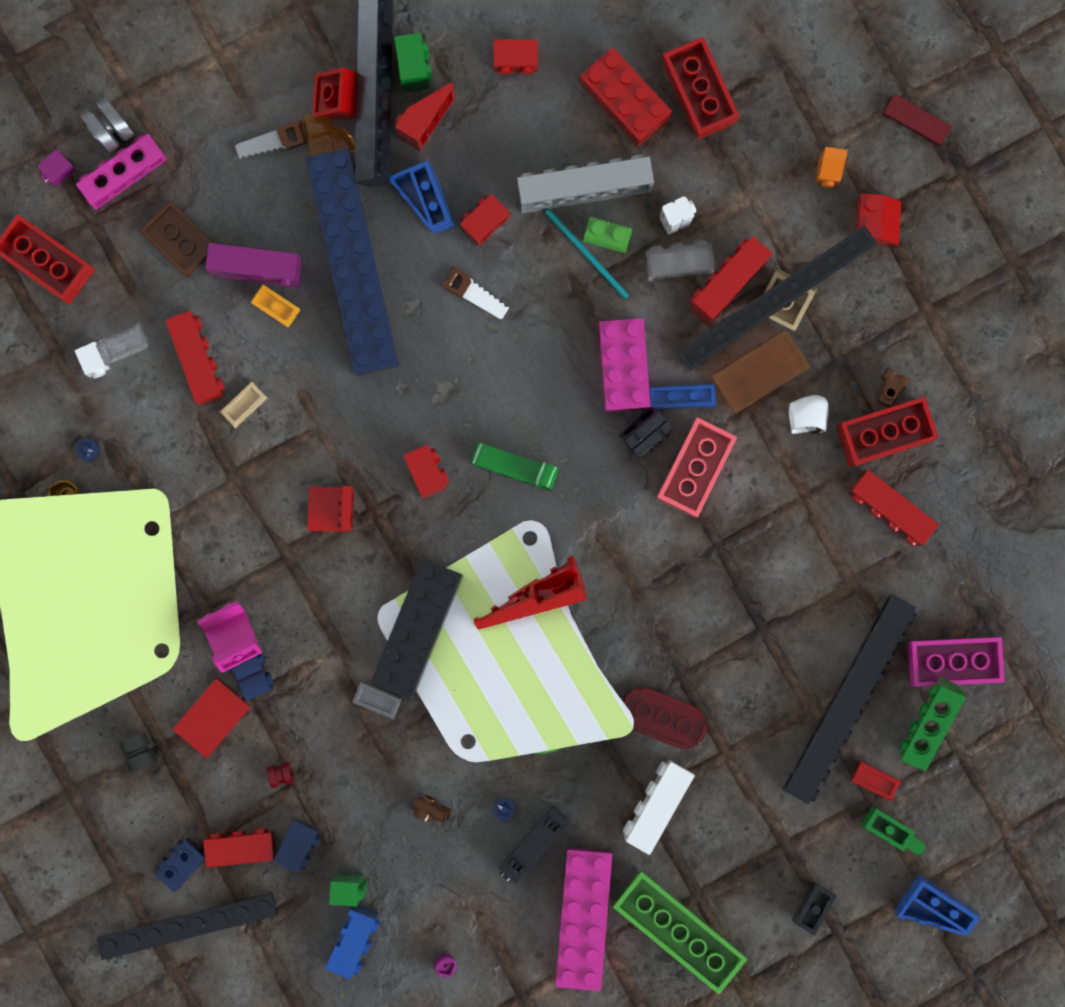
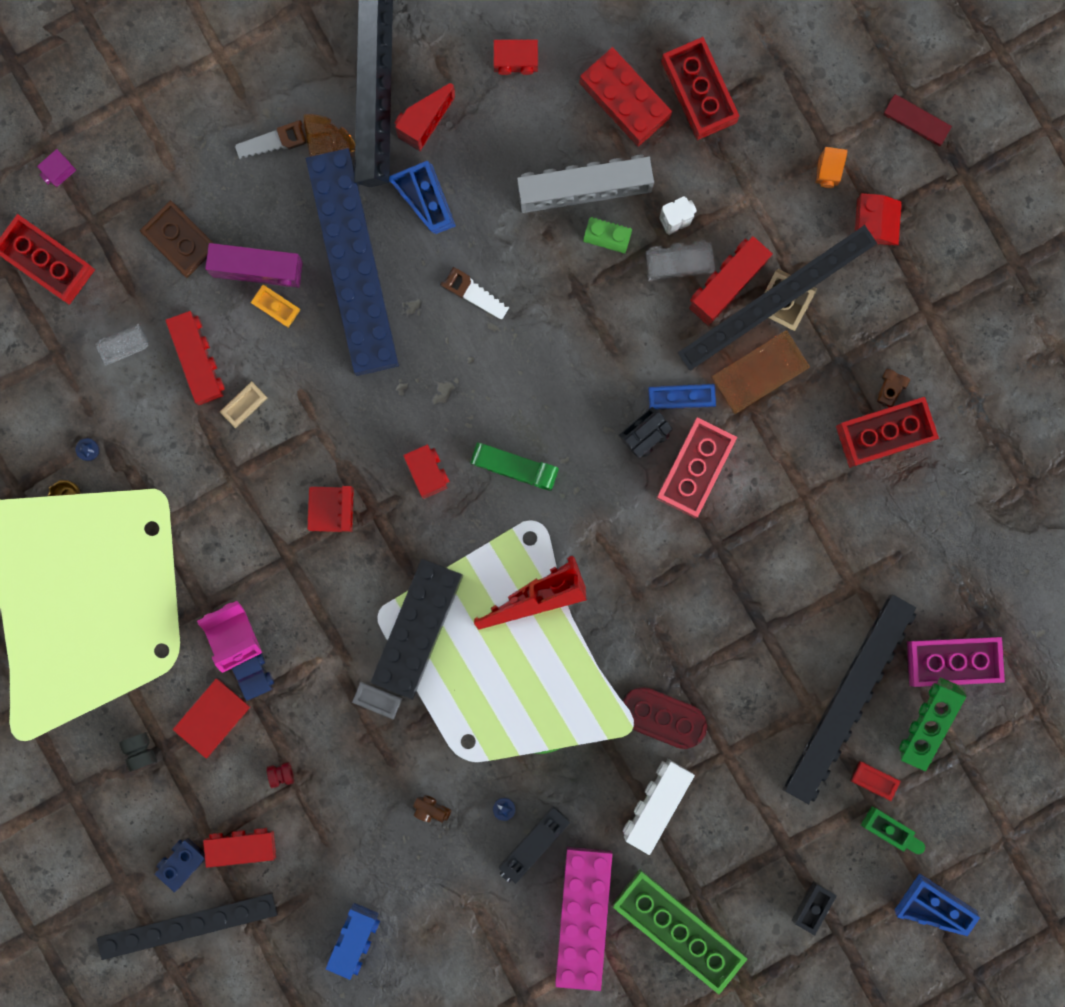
(91, 361): white brick -> none
(106, 124): flat silver wheel -> none
(133, 171): dark pink brick -> none
(296, 845): dark blue brick -> none
(335, 94): red slope -> none
(347, 889): green brick -> none
(411, 57): green brick -> none
(445, 965): magenta tile -> none
(484, 219): red brick -> none
(587, 254): teal axle -> none
(624, 365): dark pink brick -> none
(809, 414): white piece -> none
(893, 508): red brick -> none

